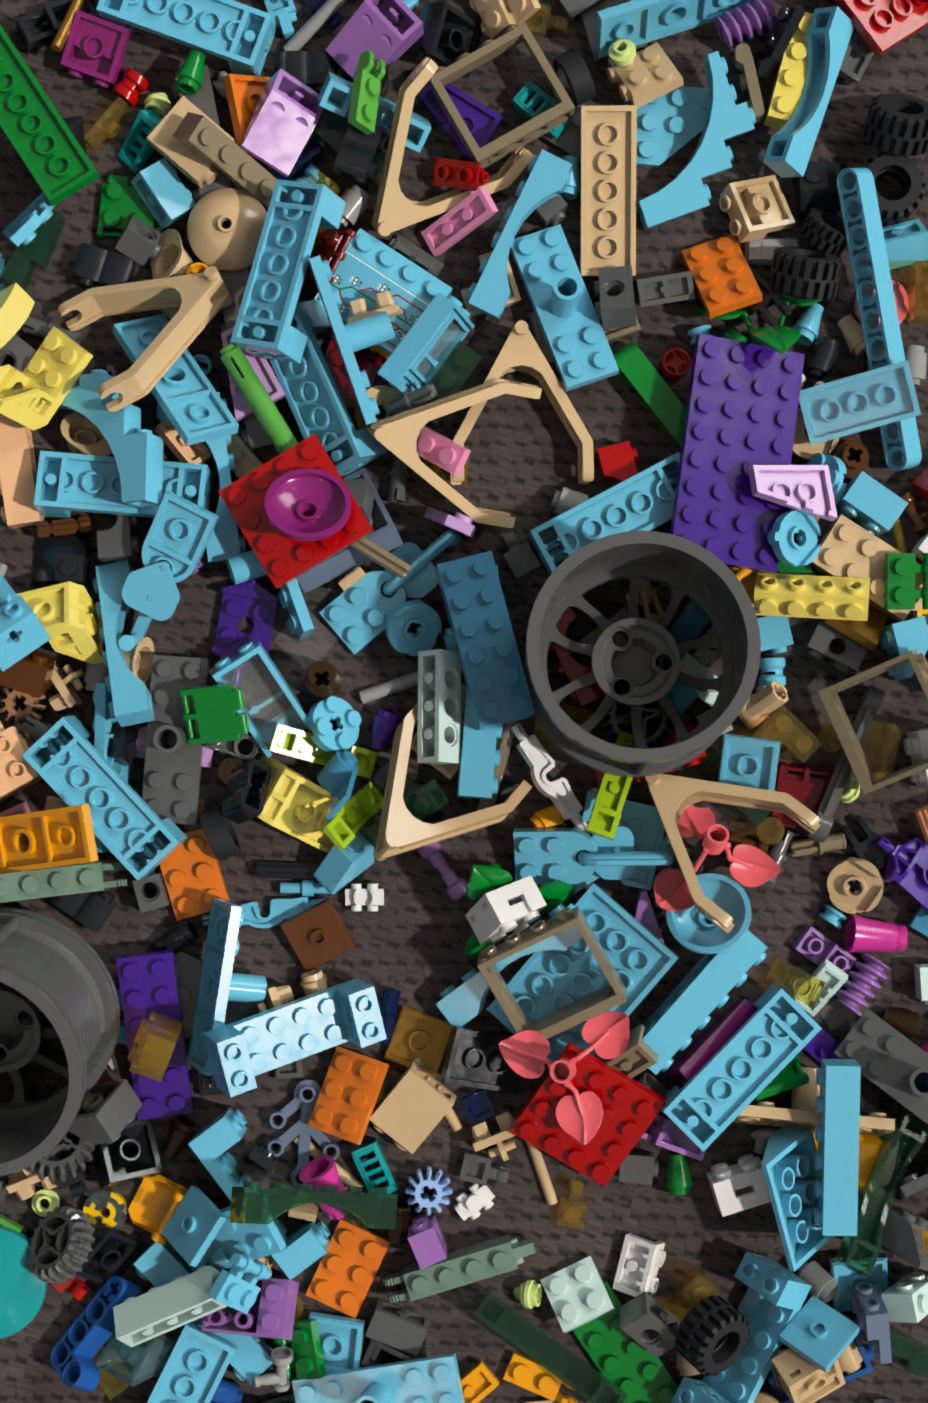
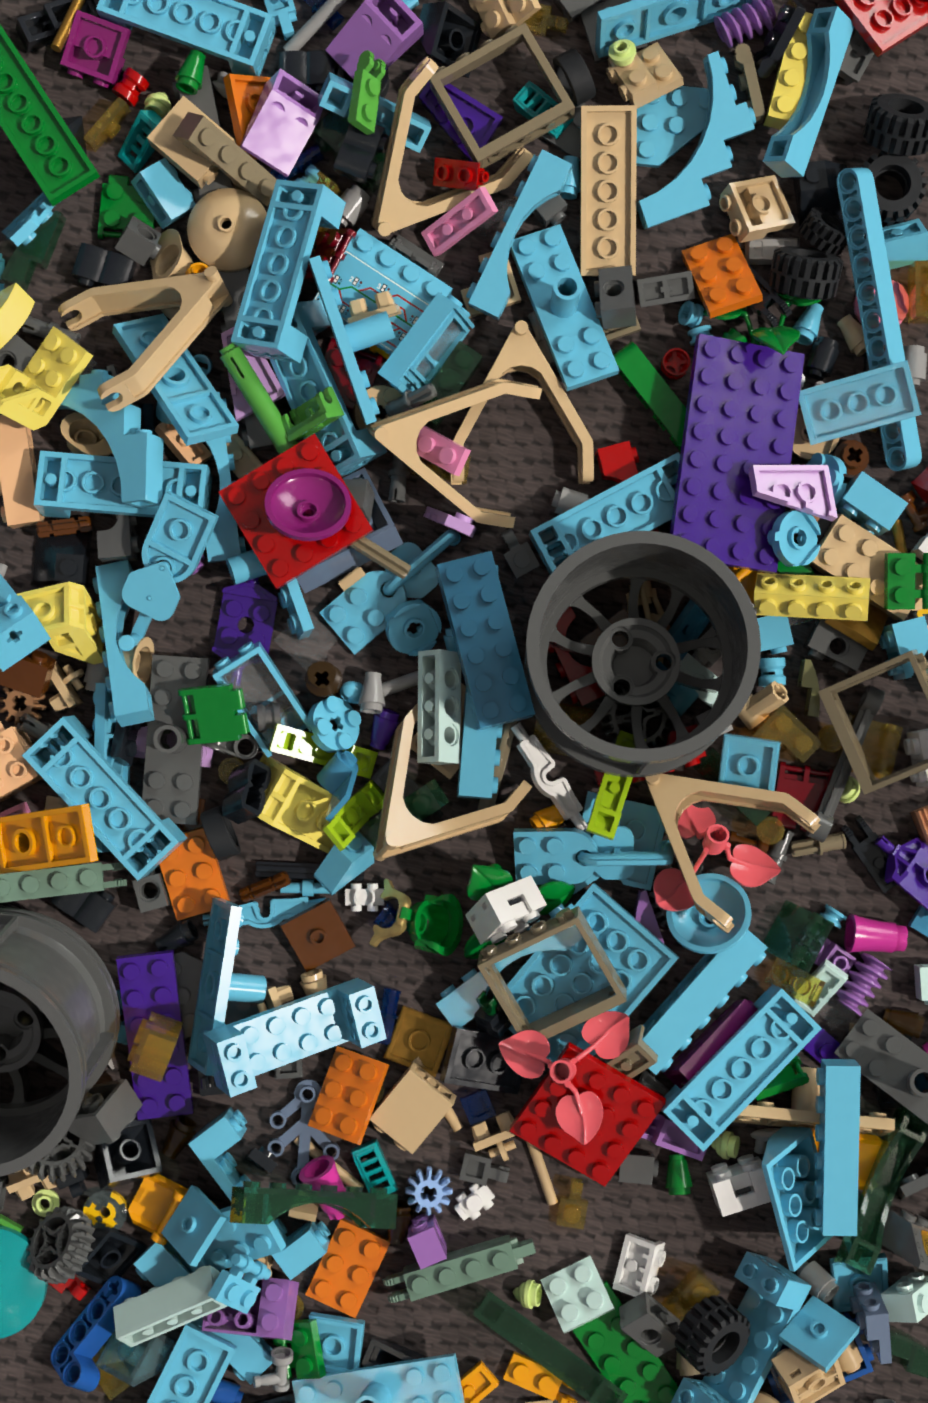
(264, 886): none -> reddish brown axle
(268, 716): none -> flat silver wheel
(313, 415): none -> bright green hinge
(351, 691): none -> medium azure hinge
(372, 696): none -> light grey cone
(386, 917): none -> clear blue wheel
(398, 1326): dark grey hinge -> none
(438, 936): none -> green helmet
(456, 886): medium lavender piece -> none
(491, 1016): none -> black piece
(690, 314): none -> medium azure bush
(727, 1145): none -> yellowish green plate
(797, 935): none -> clear green hinge
(808, 680): none -> olive slope
(856, 901): tan plate -> none

